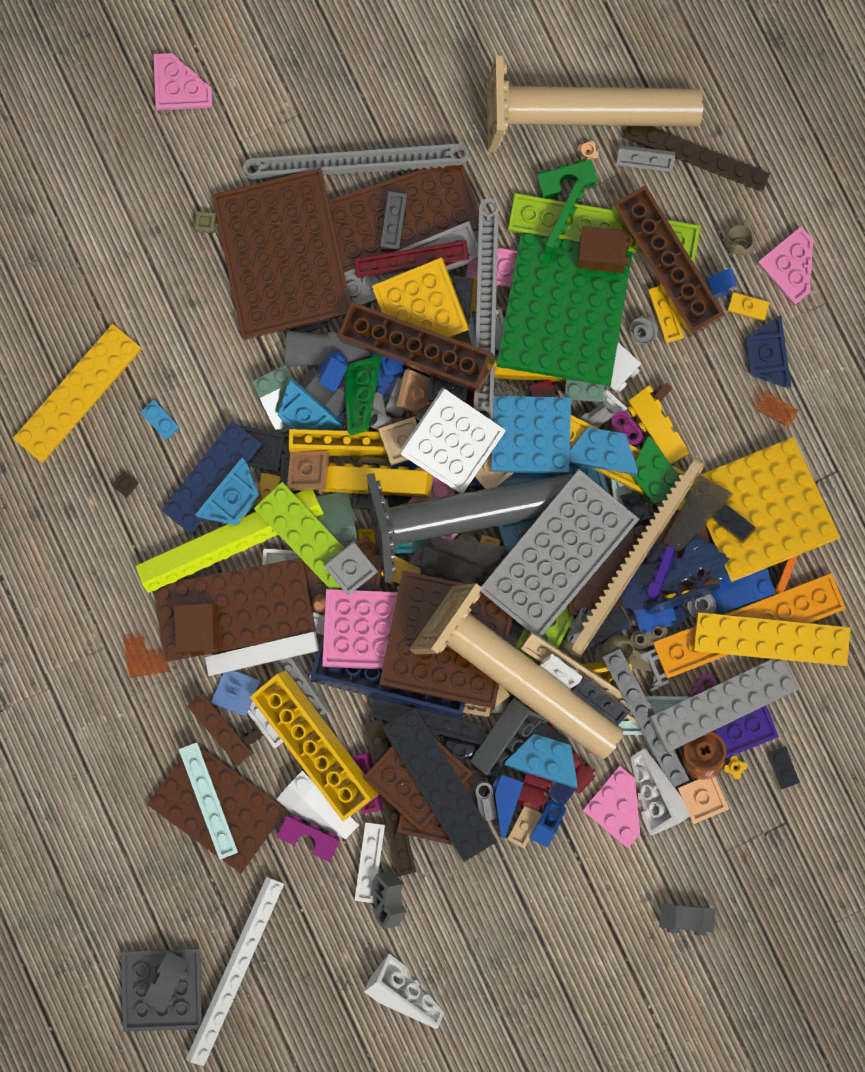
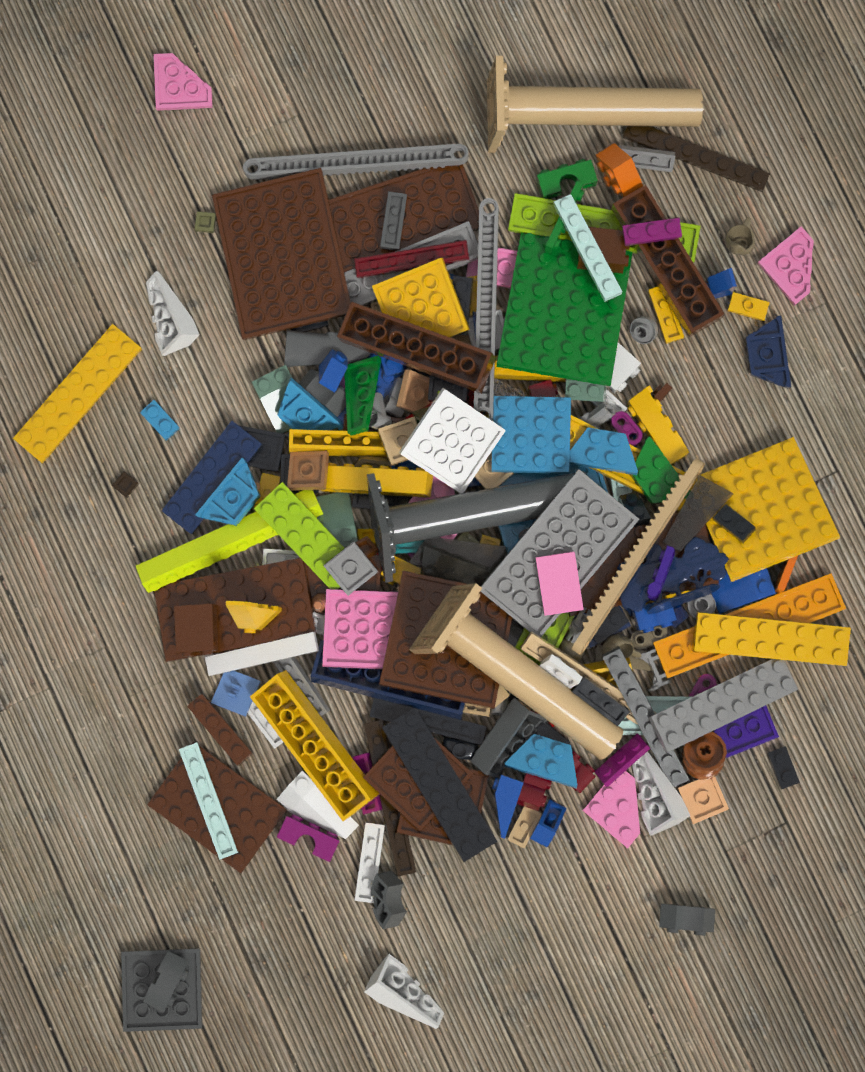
(139, 662): clear orange plate -> none
(173, 322): none -> white wedge
(234, 971): white plate -> none
(252, 615): none -> yellow wedge
(252, 736): dark brown plate -> none
(486, 803): light grey piece -> none
(559, 583): none -> bright pink tile
(561, 793): clear blue plate -> none
(582, 148): light nougat plate -> none
(587, 248): none -> light aqua plate
(618, 170): none -> orange brick
(622, 760): none -> magenta plate
(652, 231): none -> magenta plate
(735, 762): yellow plate -> none
(776, 409): clear orange plate -> none

